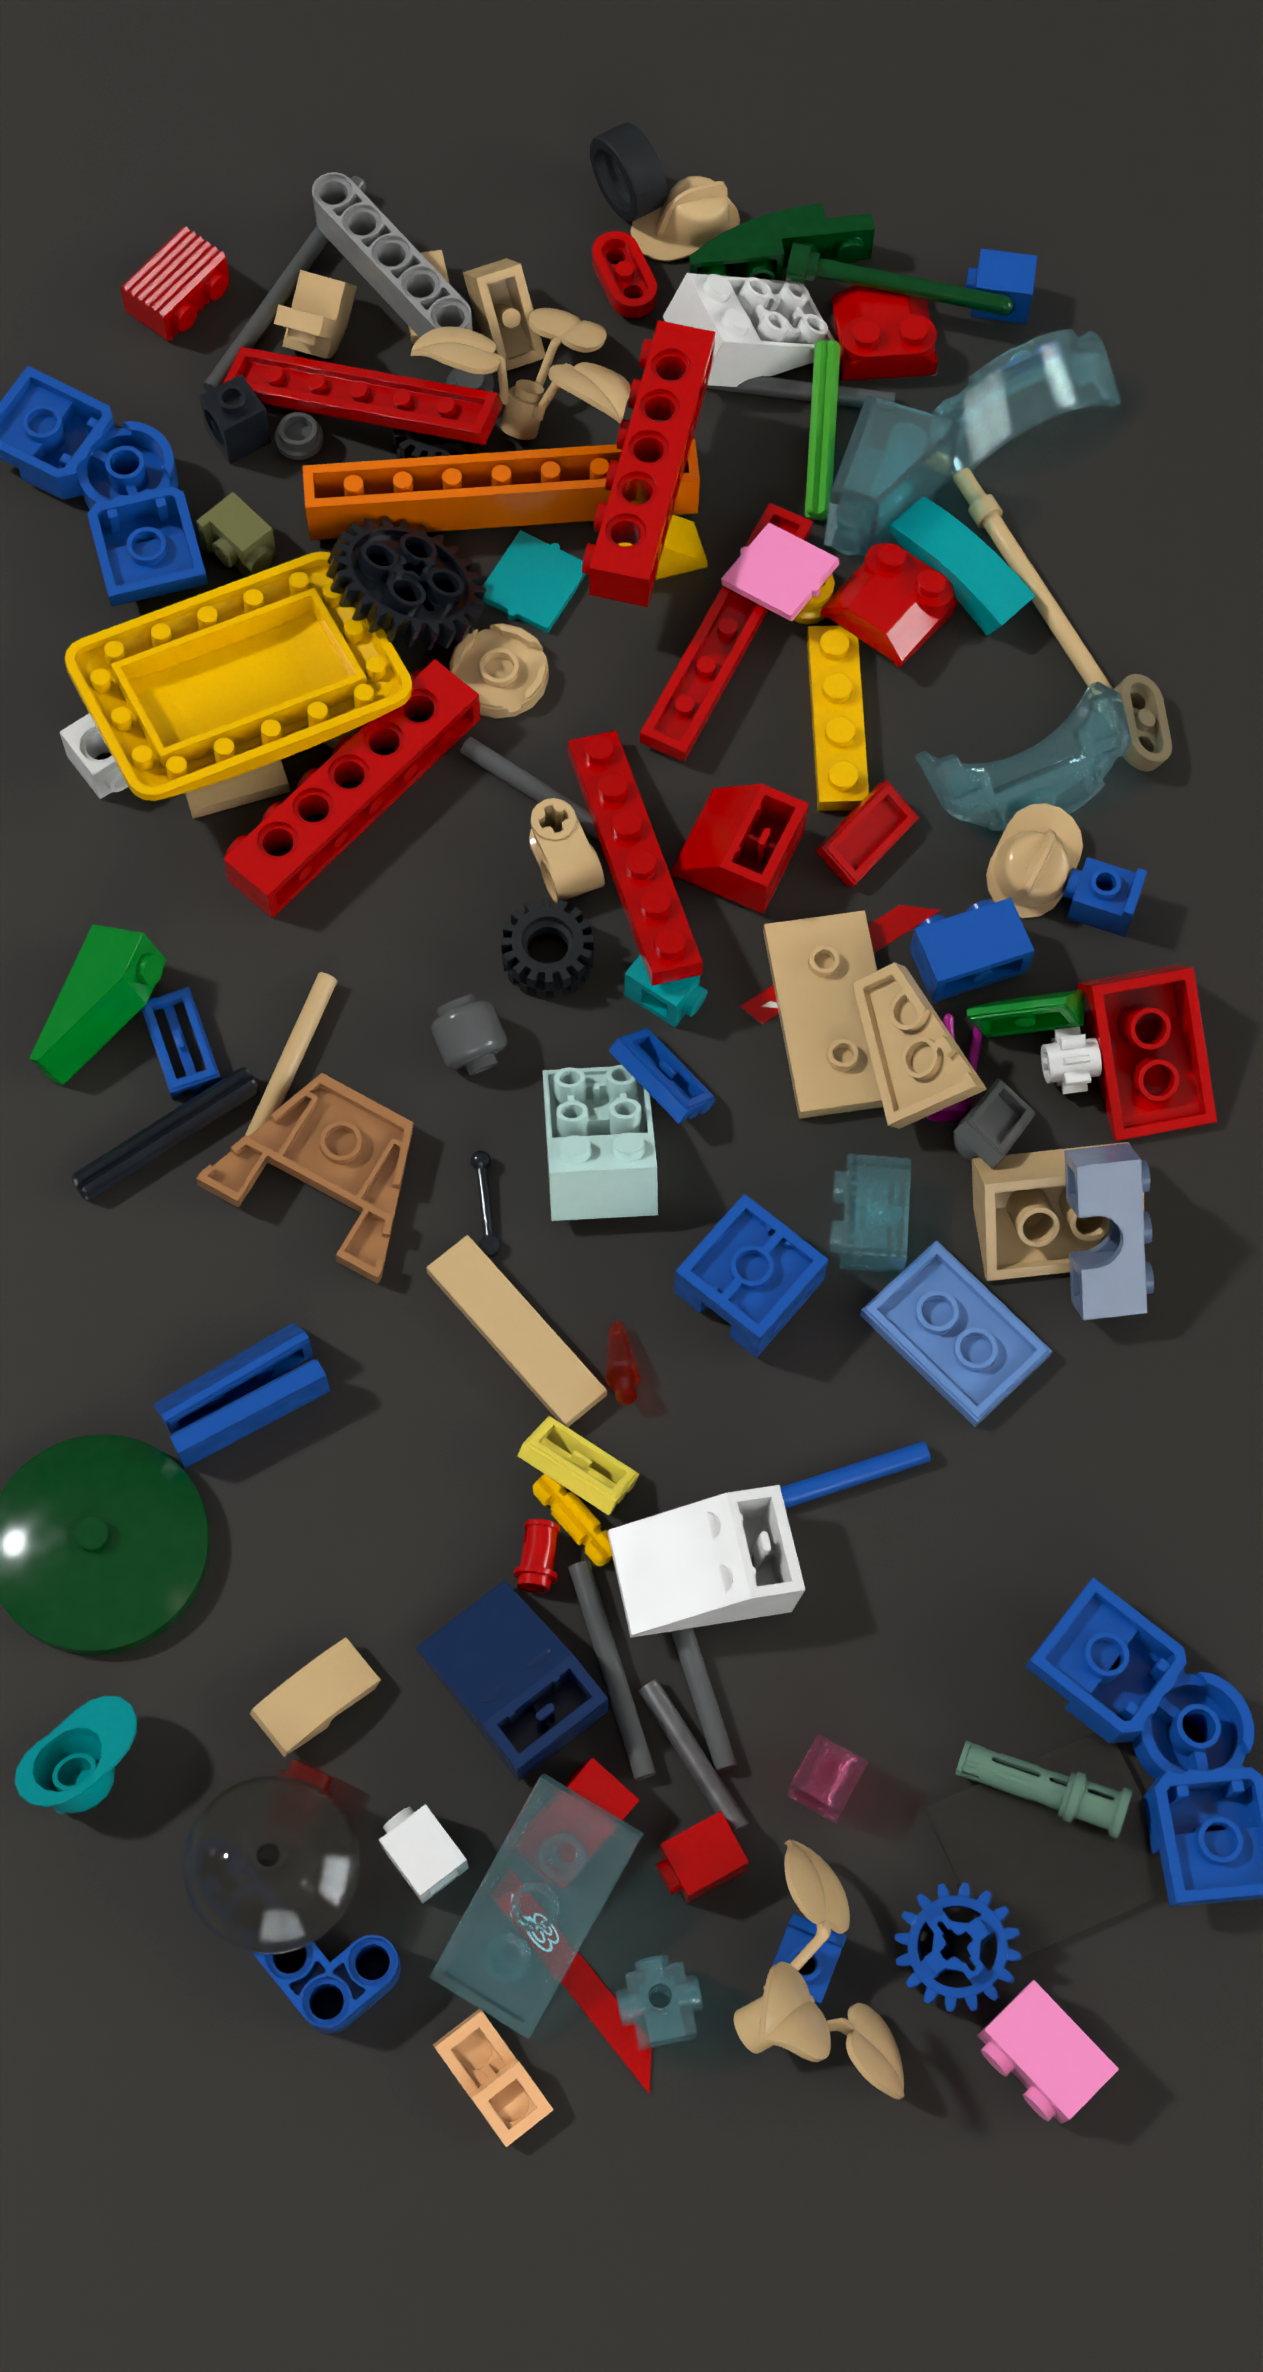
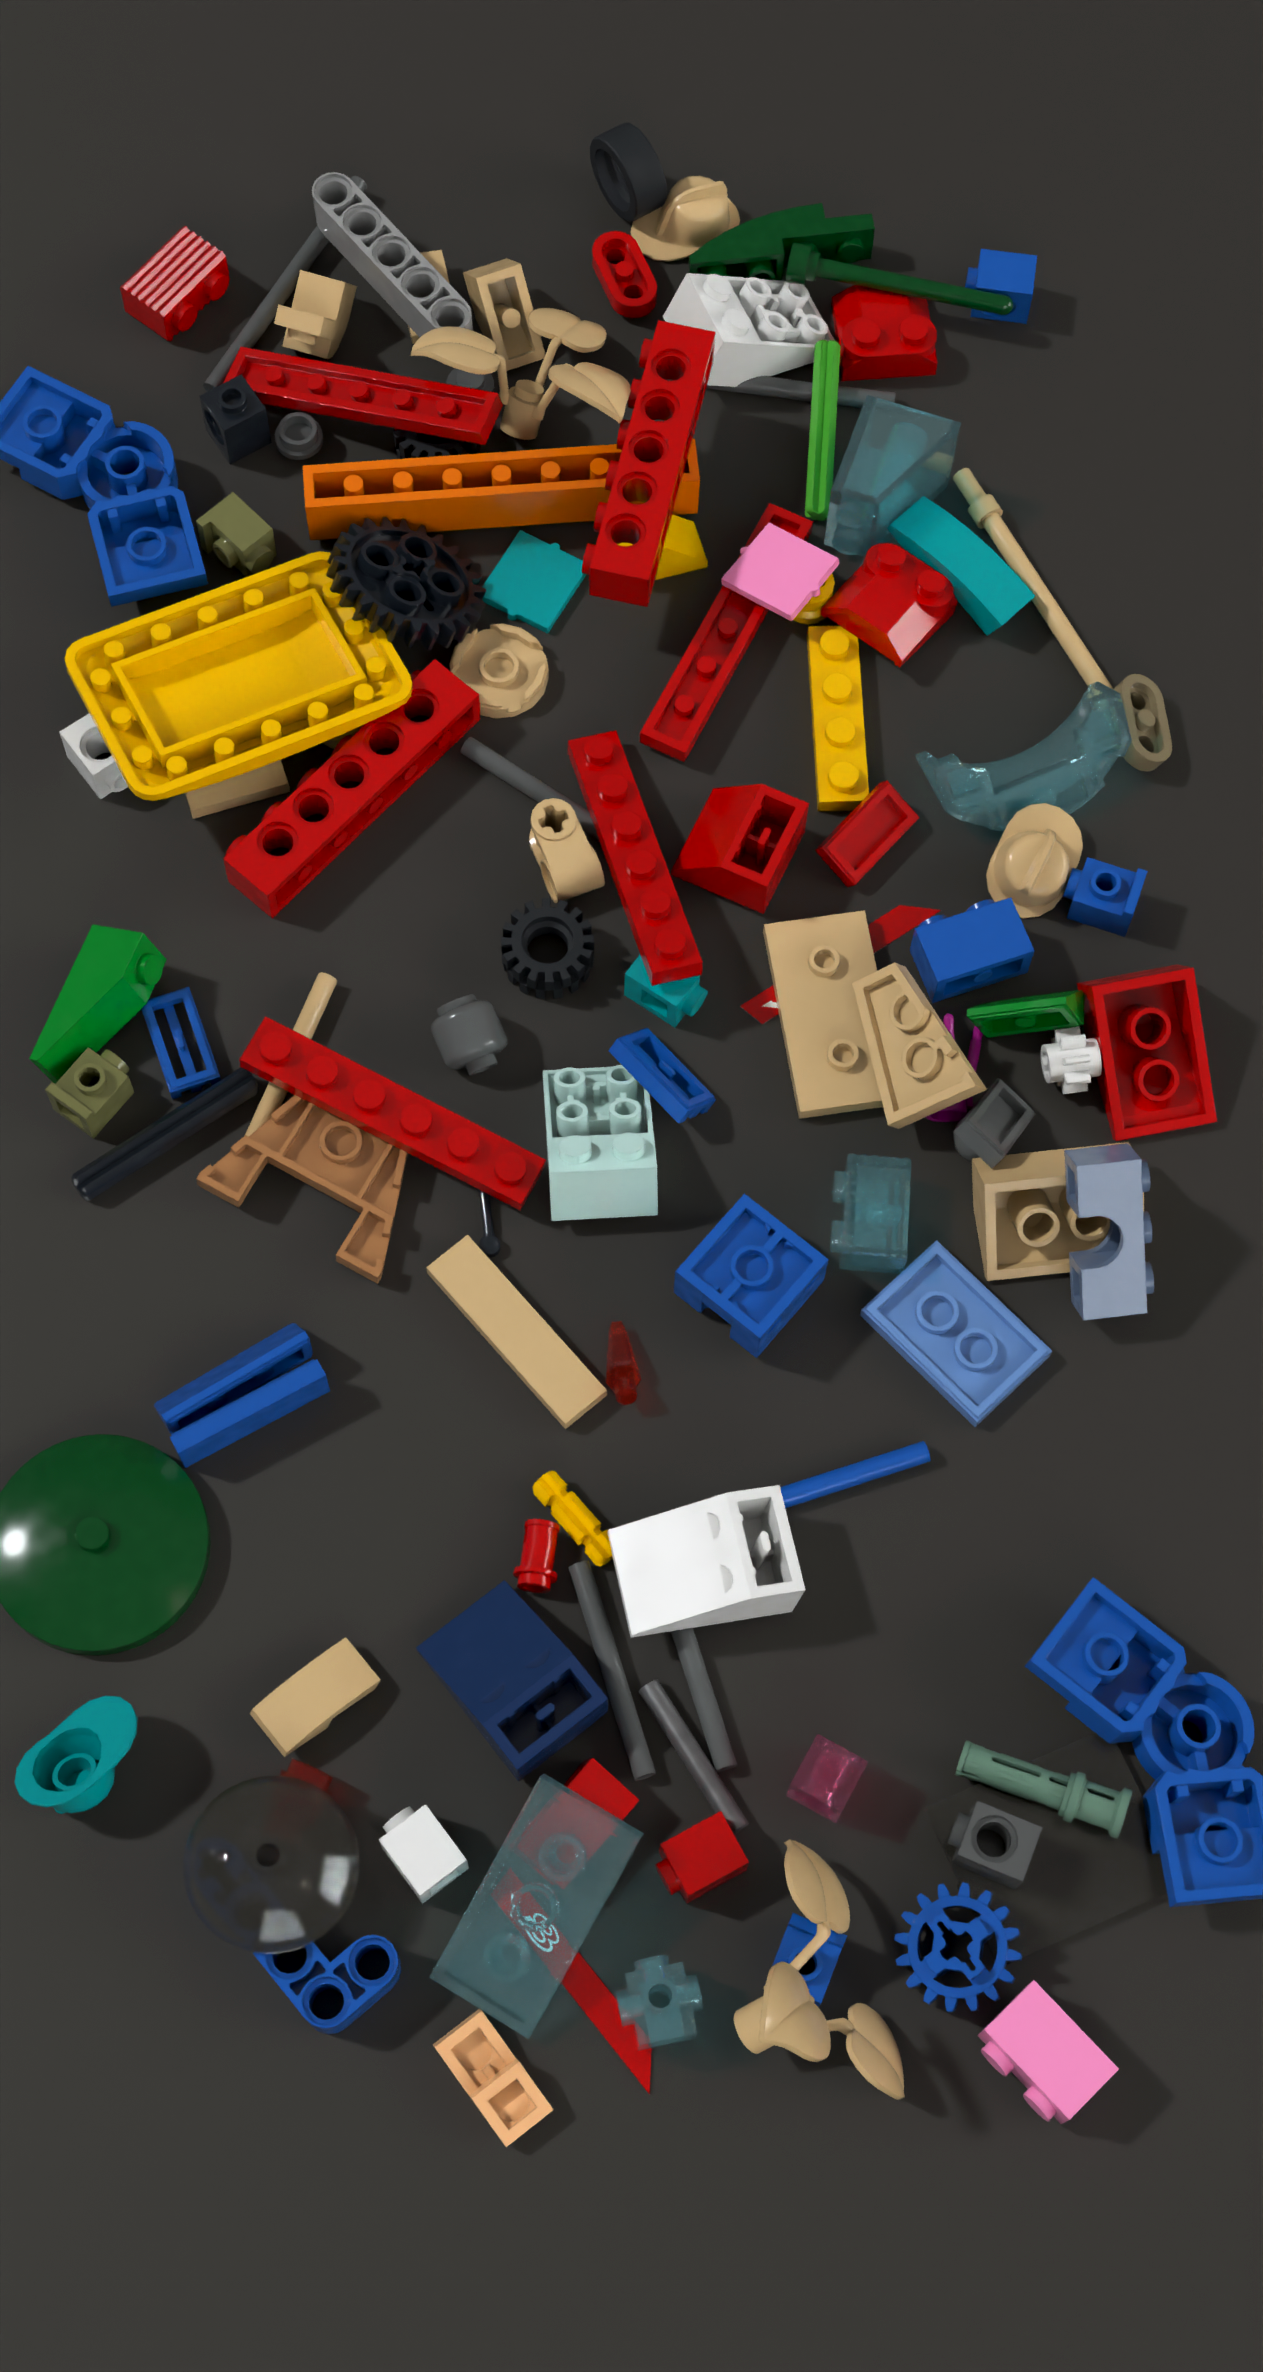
(95, 1105): none -> olive brick
(392, 1113): none -> red plate
(578, 1465): light yellow tile -> none
(1019, 1840): none -> dark grey brick
(1027, 388): clear light blue windscreen -> none

